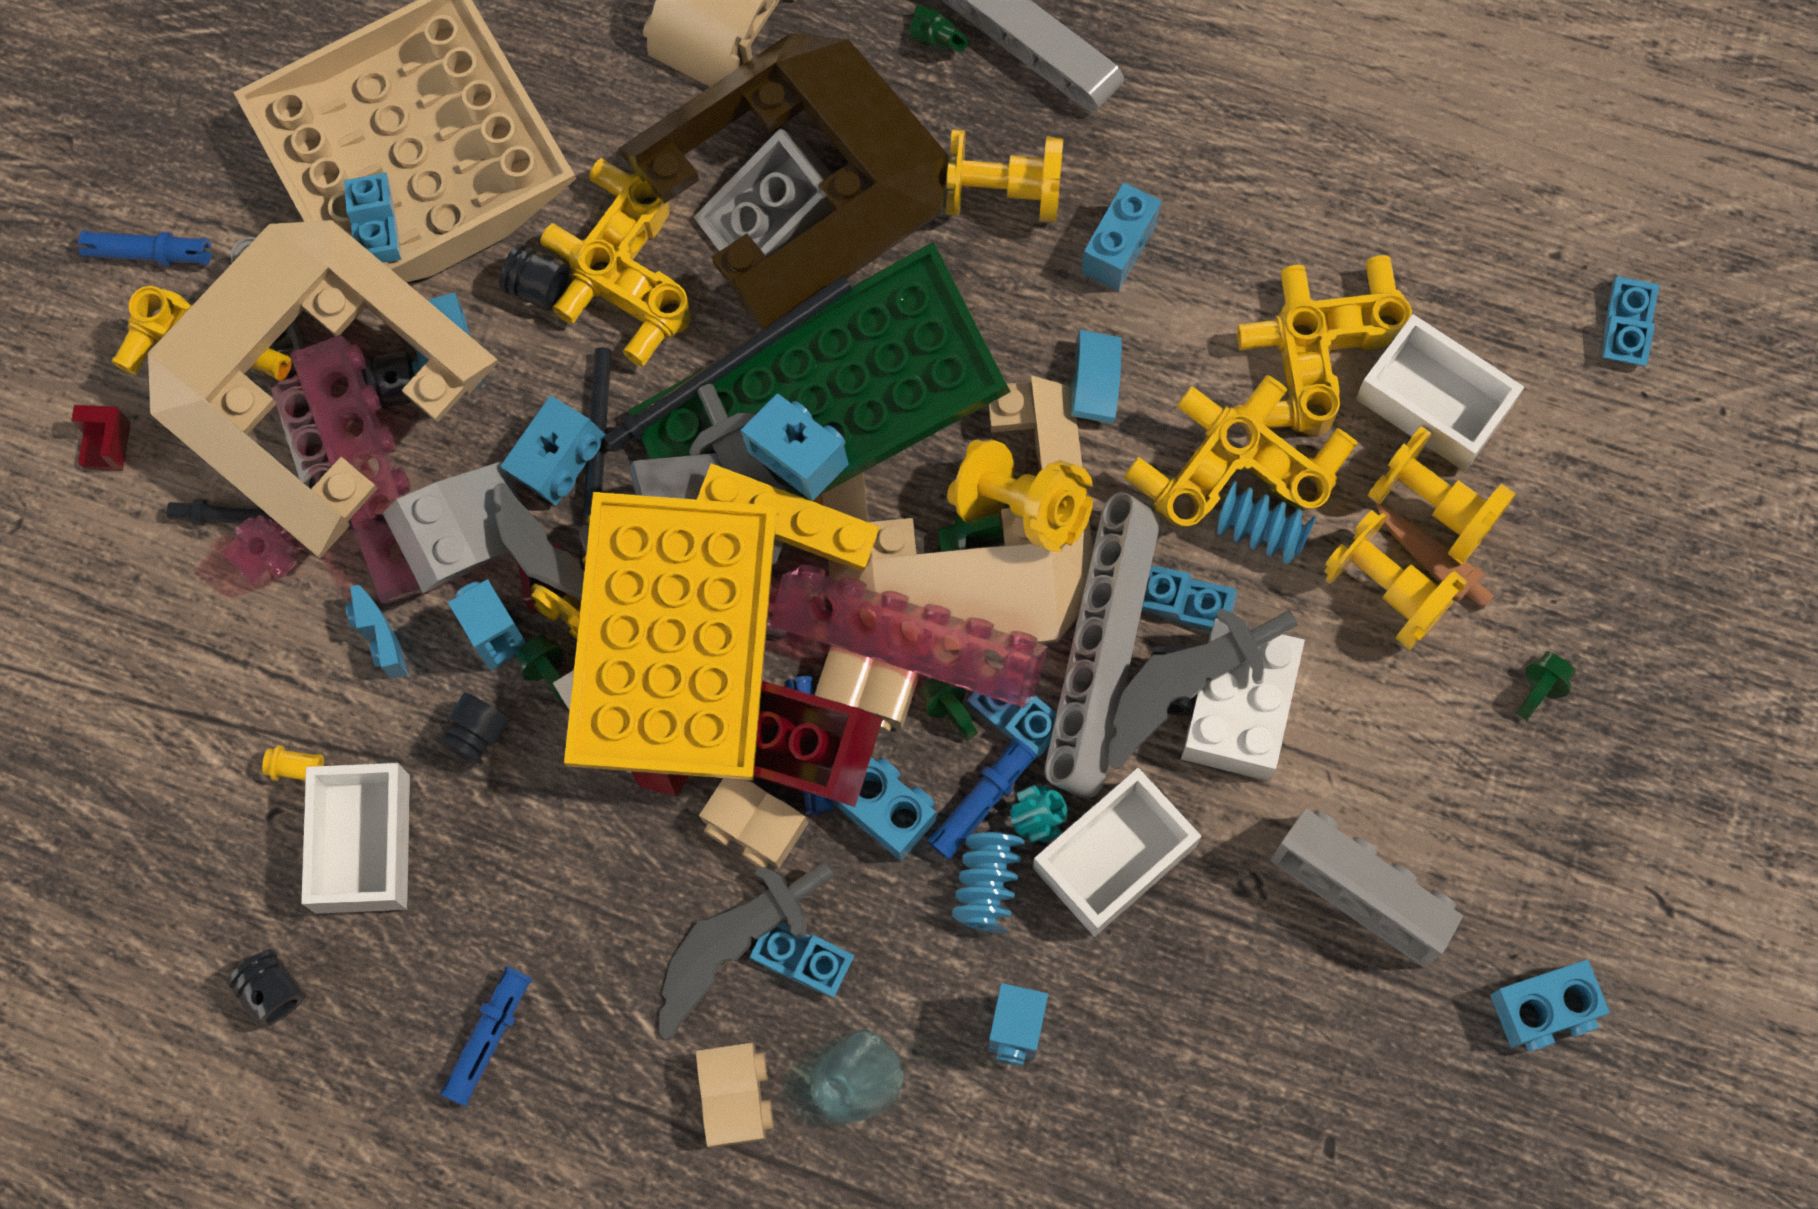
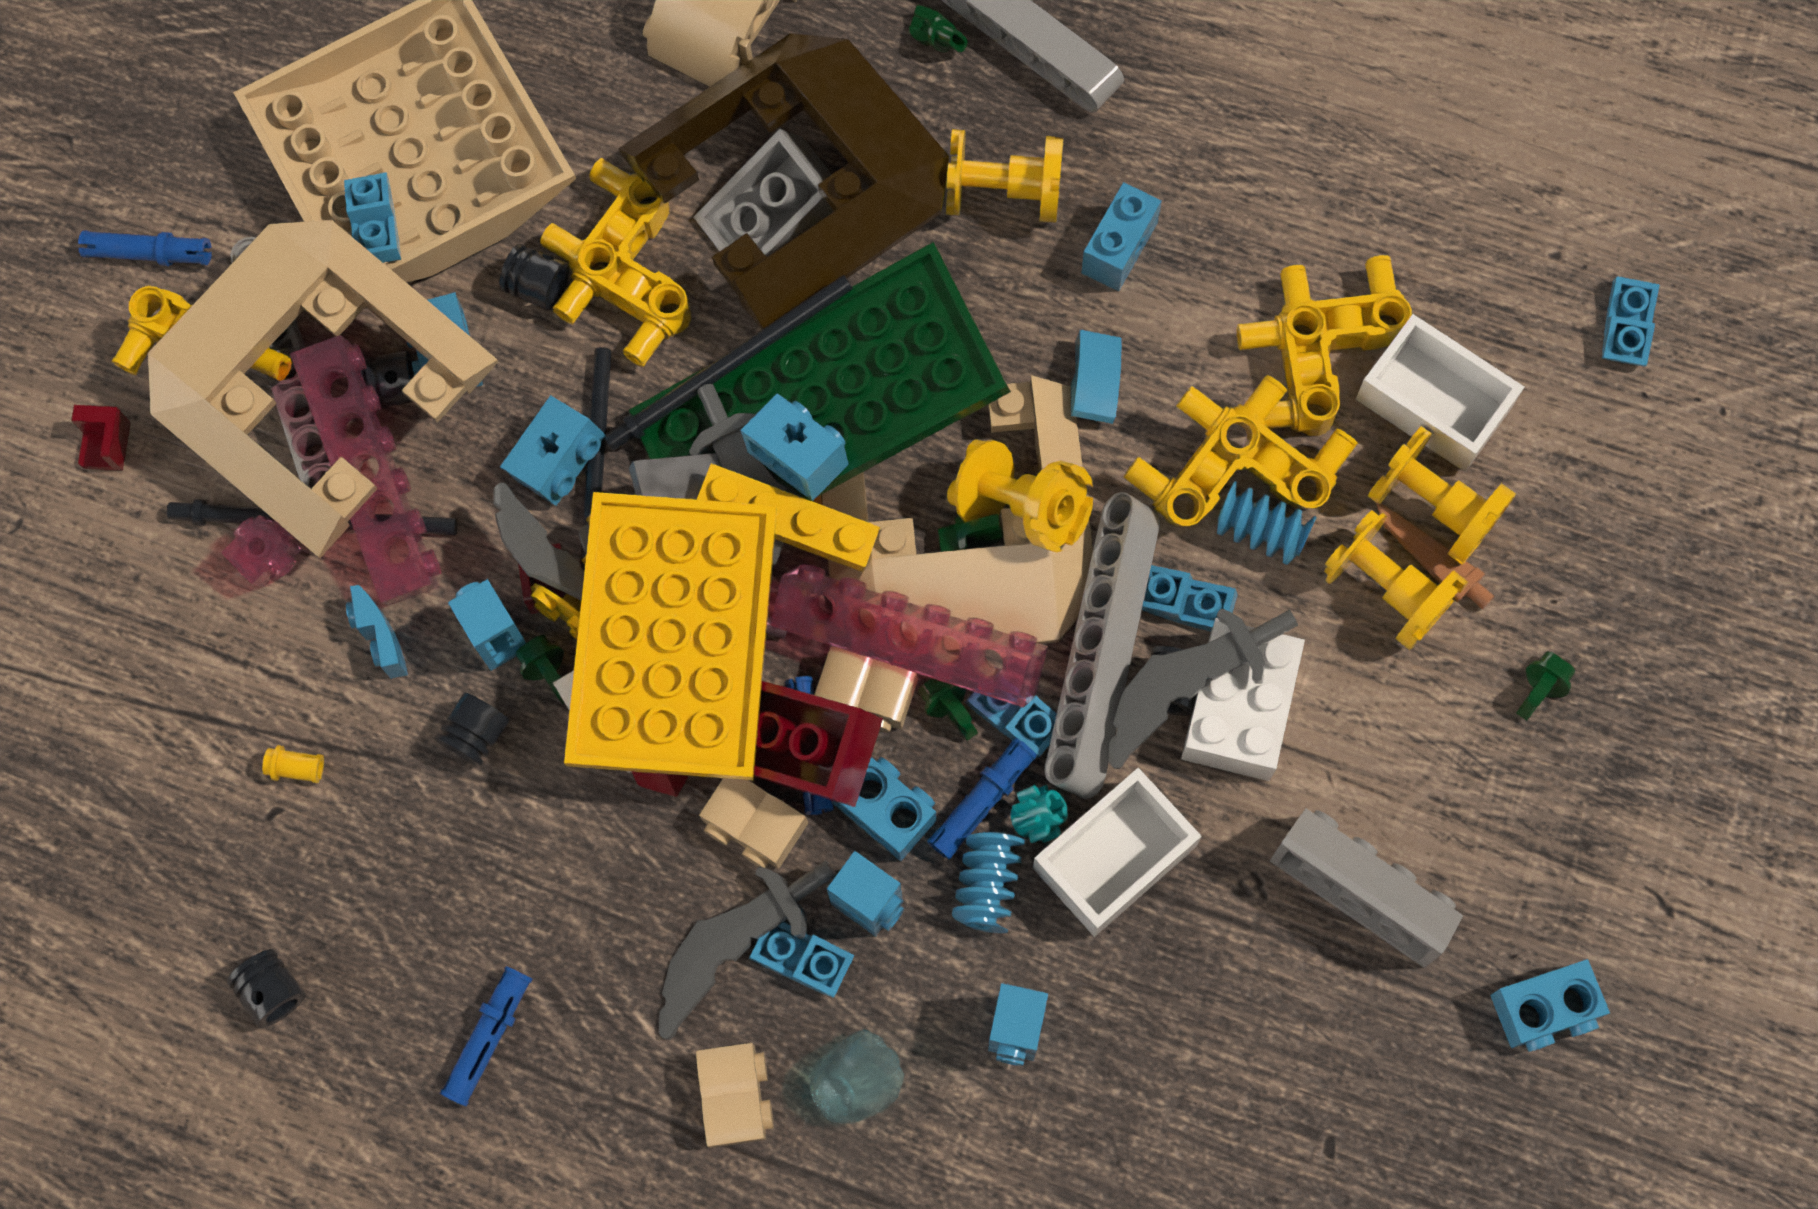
(356, 838): white piece -> none
(450, 526): light grey slope -> none
(866, 895): none -> dark azure brick

